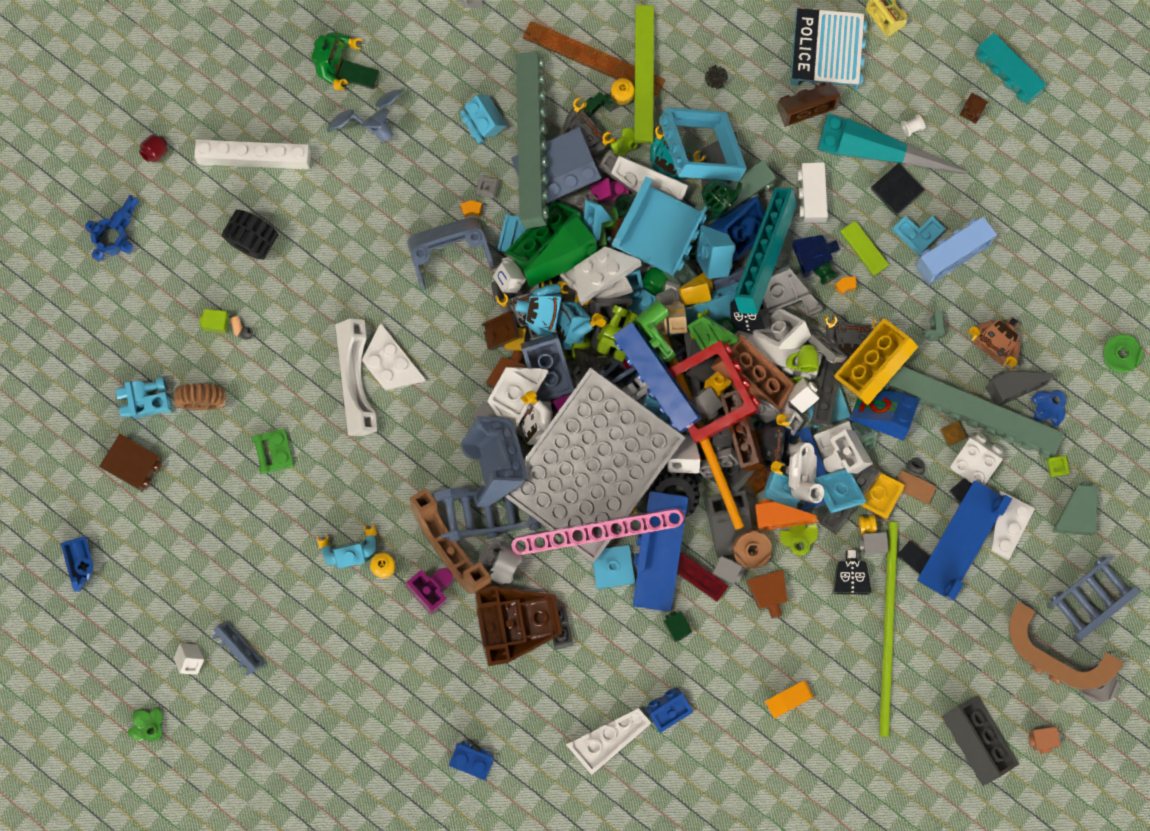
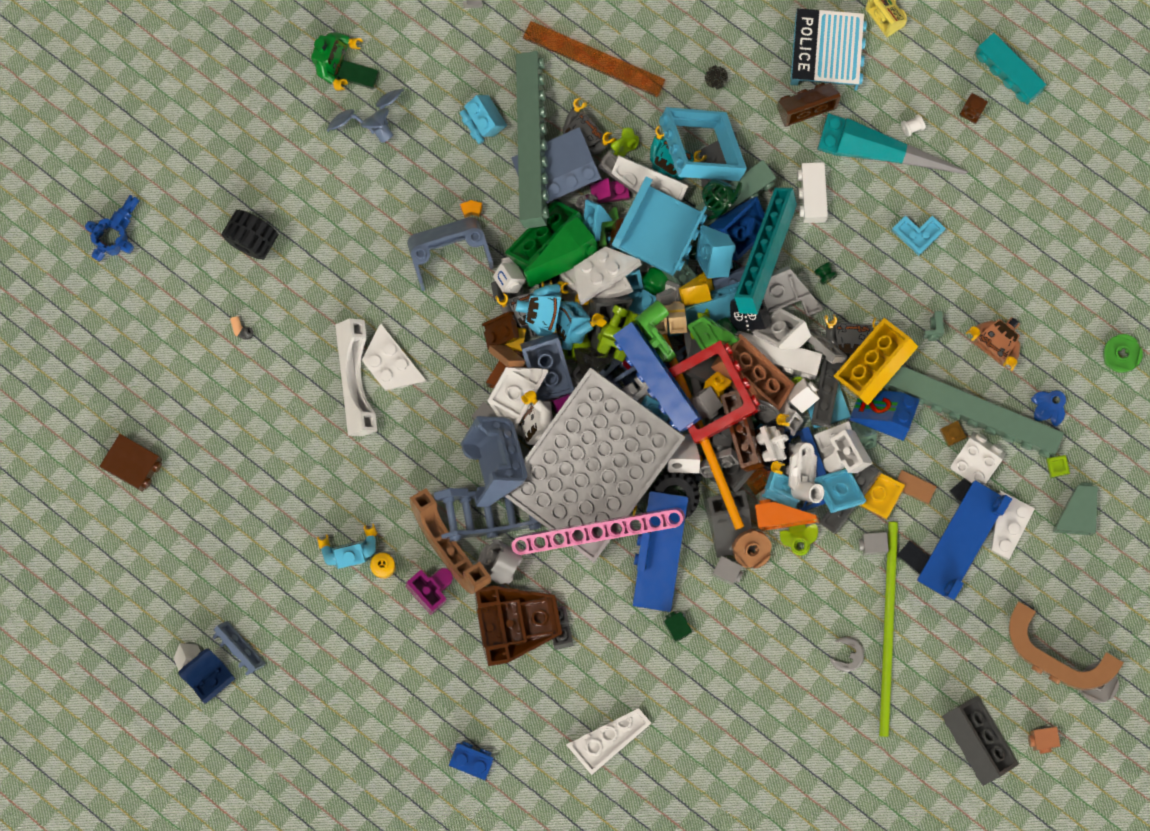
(75, 554): blue piece -> none
(139, 401): medium azure hips -> none
(144, 723): bright green plate -> none
(153, 148): dark red head -> none
(200, 397): medium nougat gear -> none
(206, 675): none -> dark blue bracket
(214, 321): lime brick -> none
(252, 154): white brick -> none
(279, 450): bright green plate -> none
(487, 187): light grey tile -> none
(506, 356): none -> medium nougat tile
(511, 231): medium azure plate -> none
(595, 103): dark green bracket -> none
(614, 568): medium azure plate -> none
(622, 91): yellow head -> none
(623, 203): clear green head -> none
(644, 74): lime tile -> none
(668, 709): blue bracket -> none
(700, 578): dark red plate -> none
(769, 592): dark orange torso -> none
(774, 443): none -> white hips
(789, 699): light orange slope -> none
(807, 359): lime piece -> none
(813, 253): clear blue torso -> none
(845, 284): light orange piece -> none
(851, 576): black torso -> none
(856, 657): none -> light grey head
(864, 248): lime tile -> none
(867, 524): yellow wheel -> none
(897, 189): black plate -> none
(915, 467): dark grey plate -> none
(956, 250): light blue brick -> none
(1013, 385): dark grey slope -> none
(1096, 617): sand blue fence -> none

